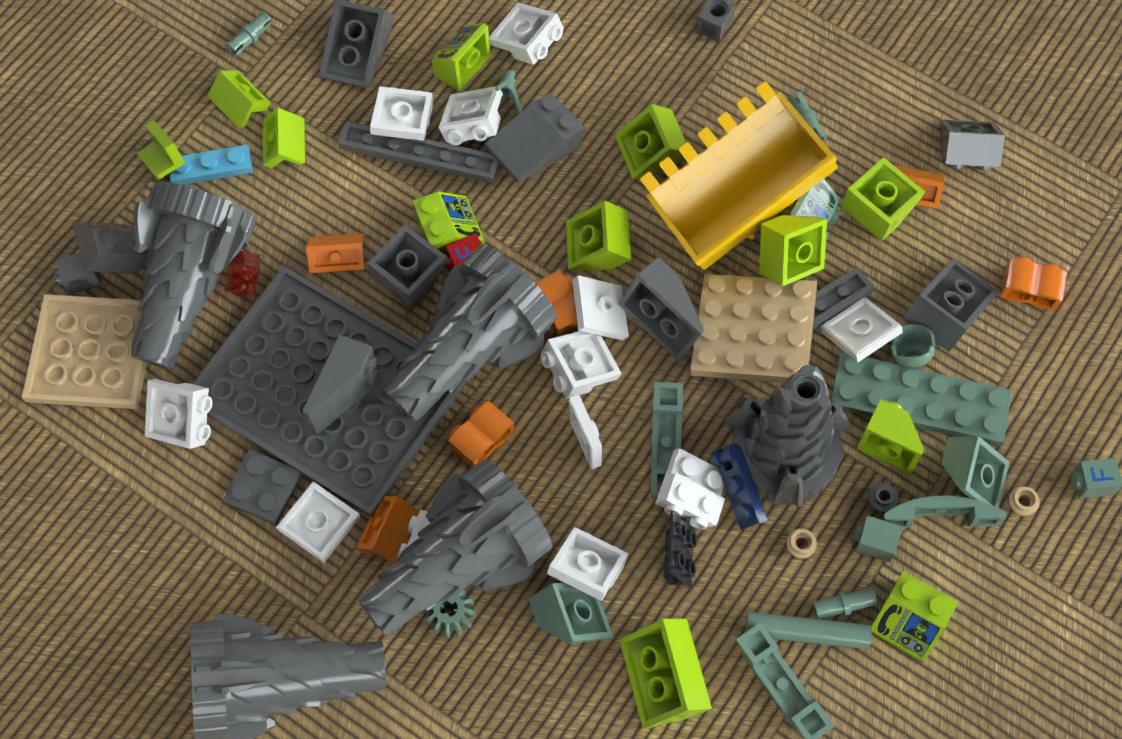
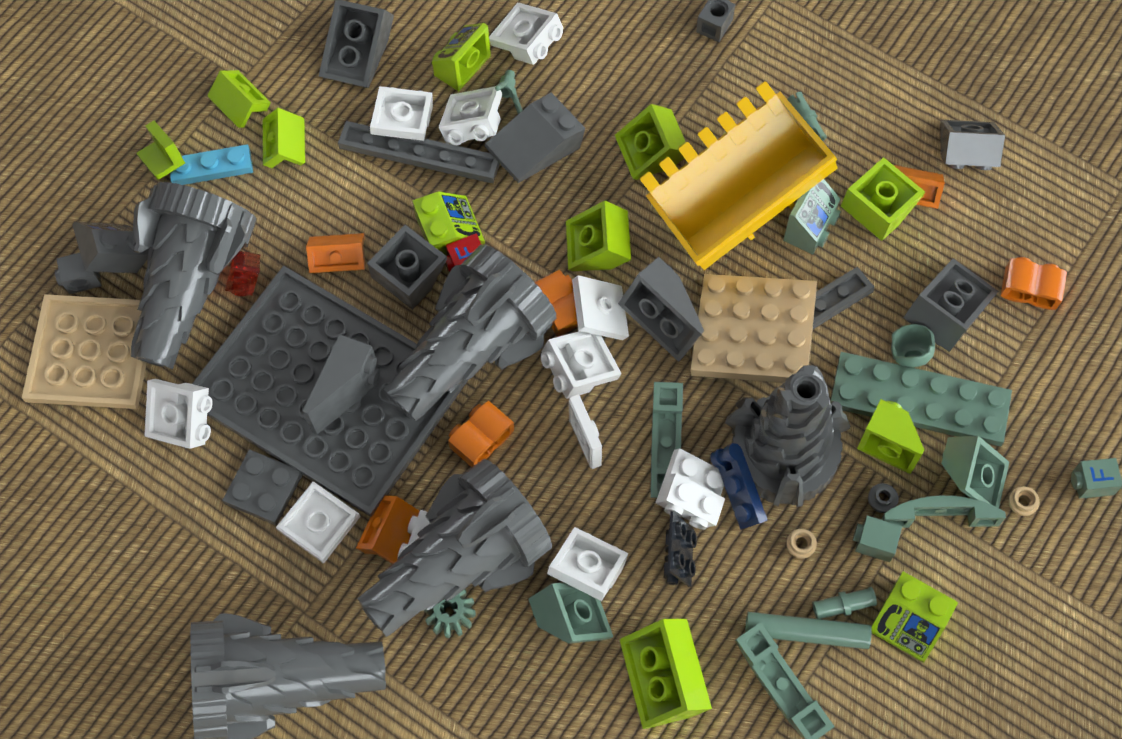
(248, 34): sand green pin -> none
(792, 247): lime slope -> none
(861, 329): white plate -> none

